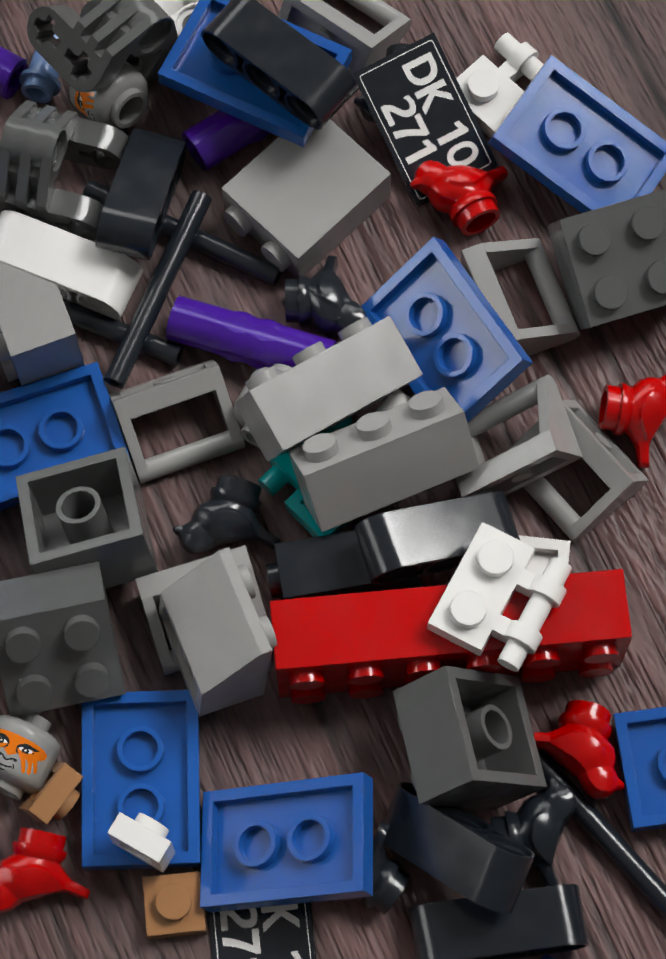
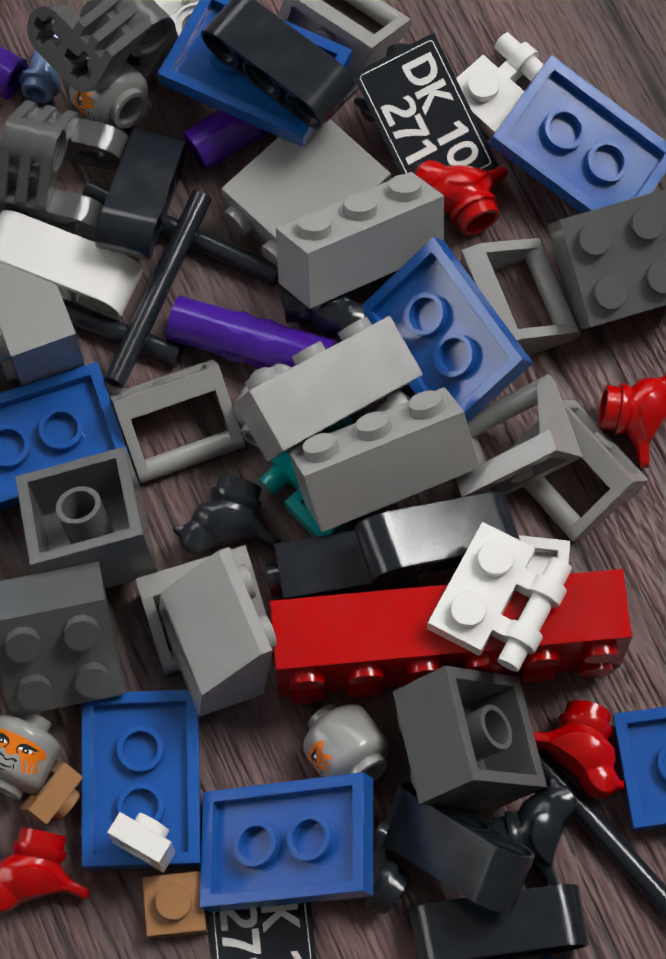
(345, 742): none -> light grey head
(357, 238): none -> light grey brick

